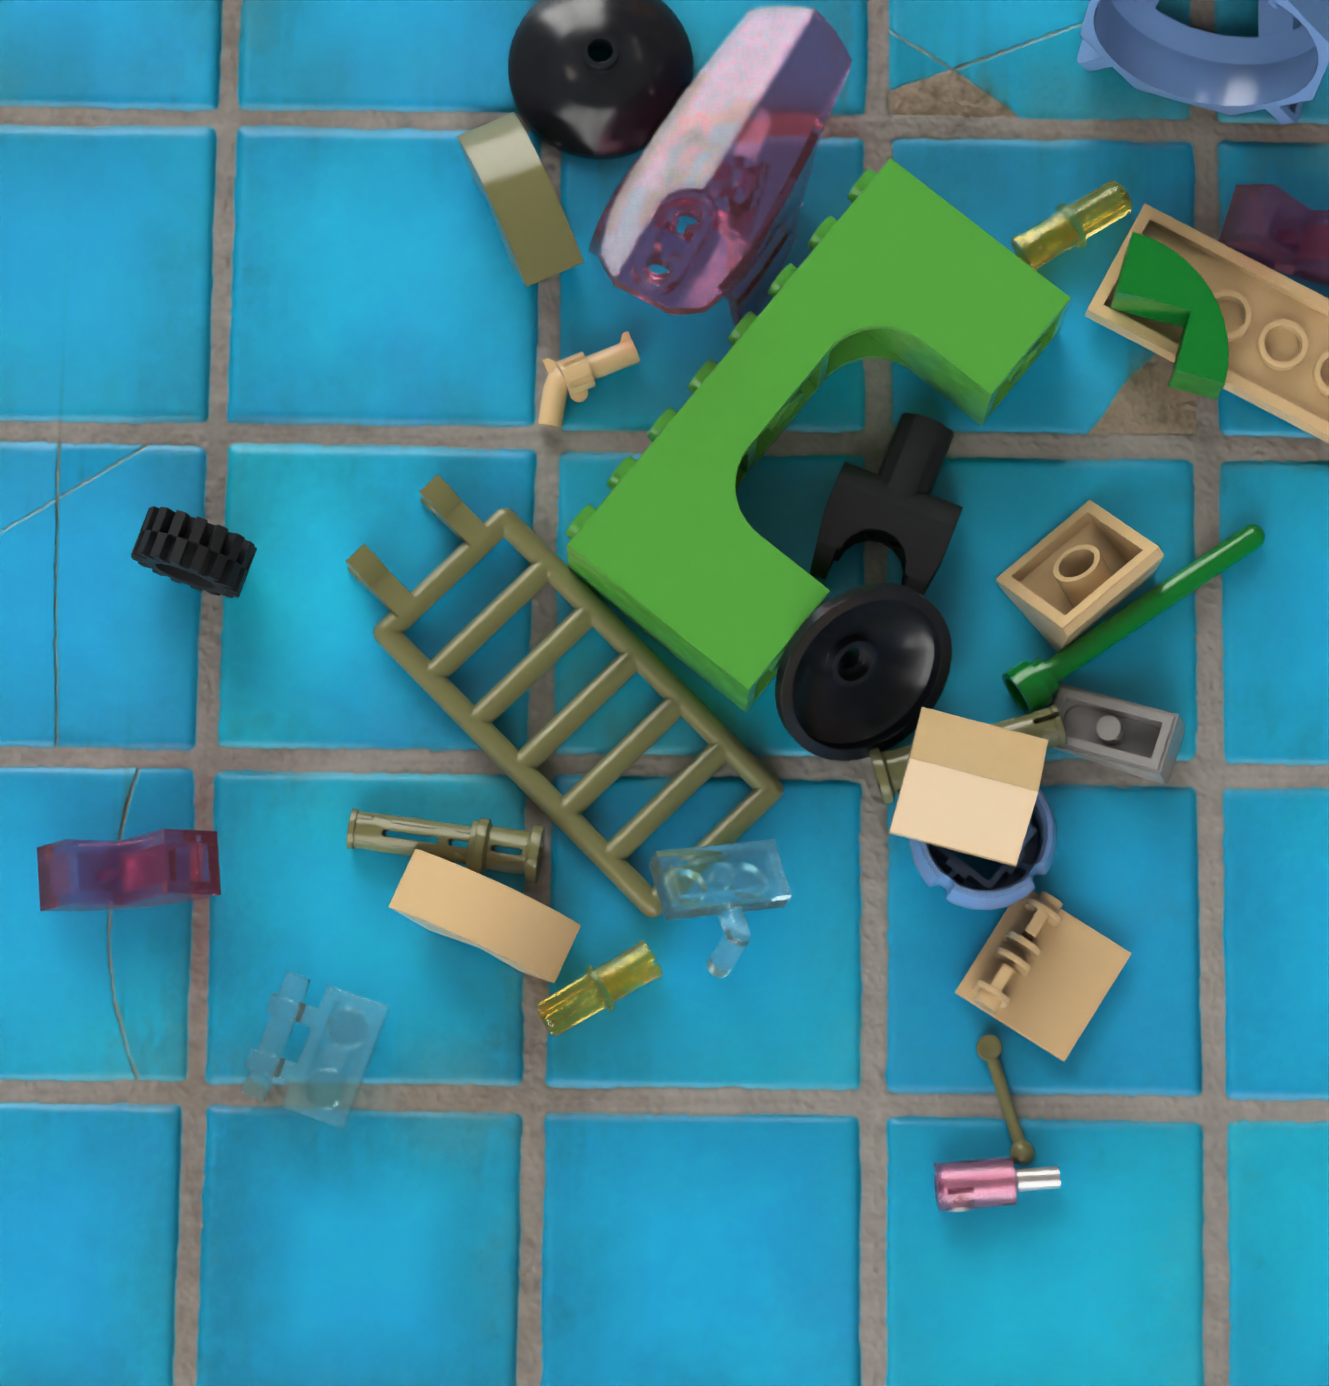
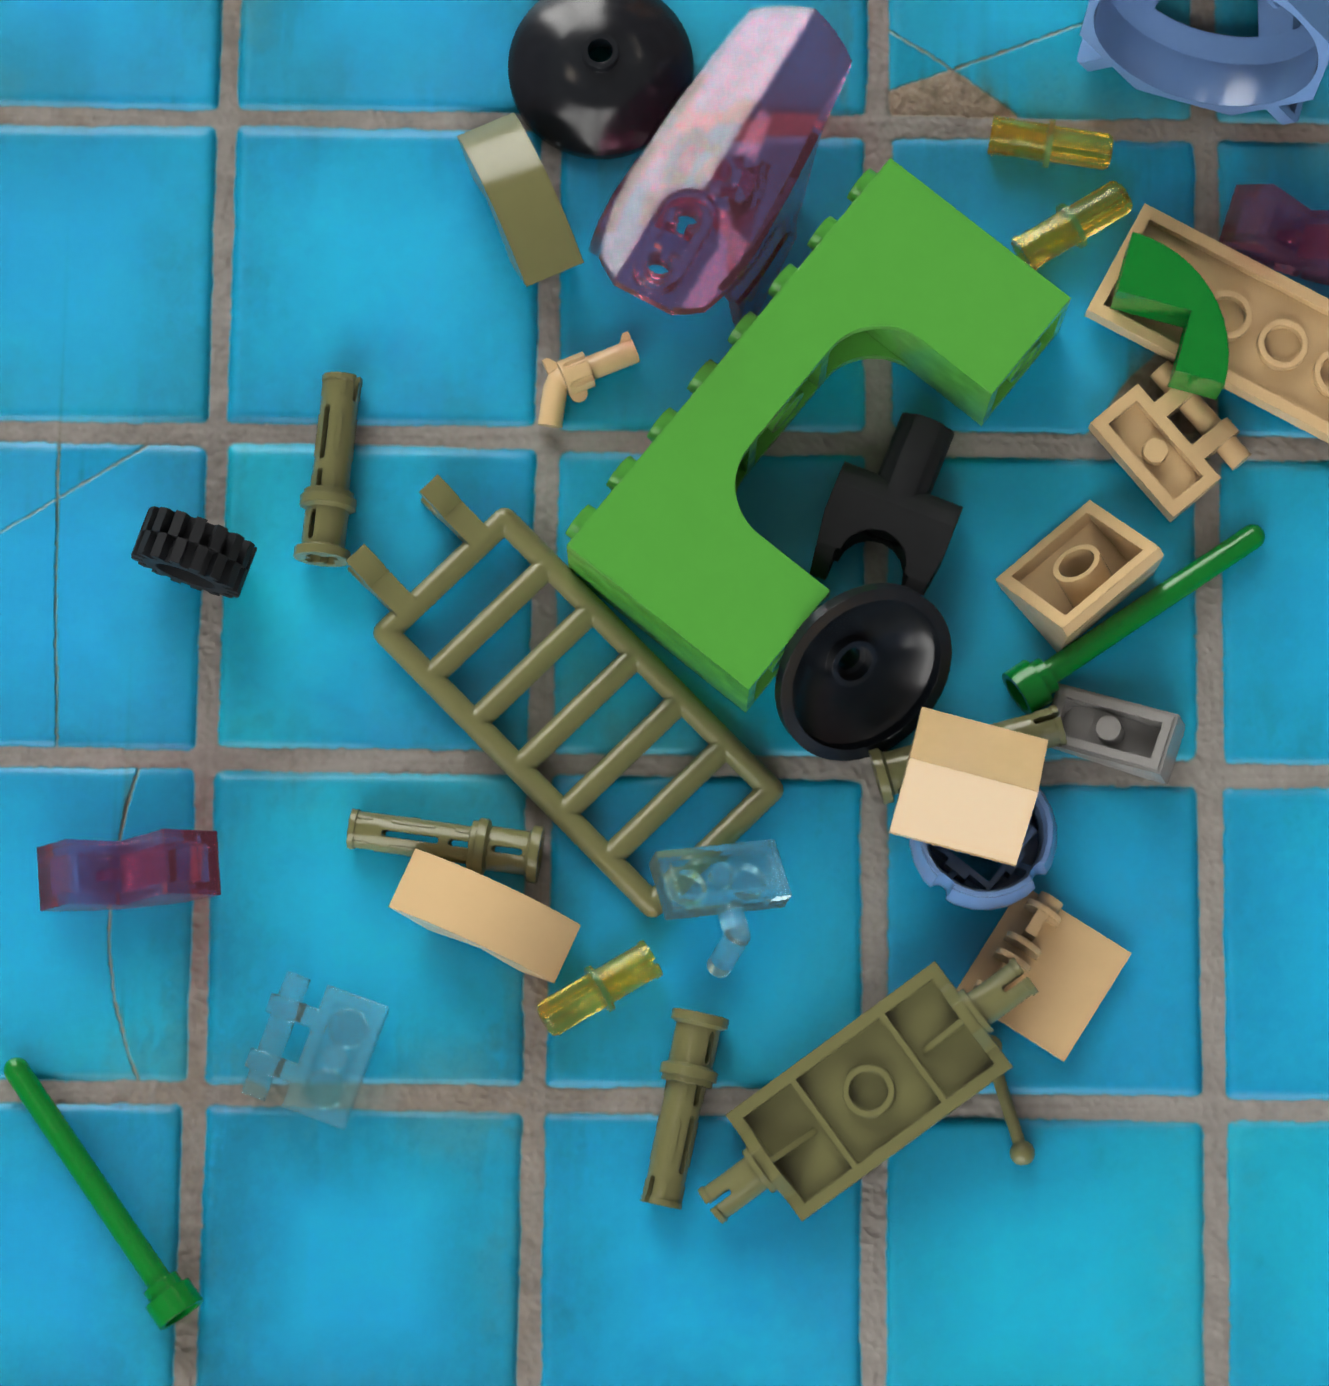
(167, 1293): none -> green piece
(328, 497): none -> olive pin
(687, 1077): none -> olive pin
(868, 1091): none -> olive plate
(987, 1183): clear pink piece -> none
(1050, 143): none -> clear yellow axle
(1157, 453): none -> tan plate

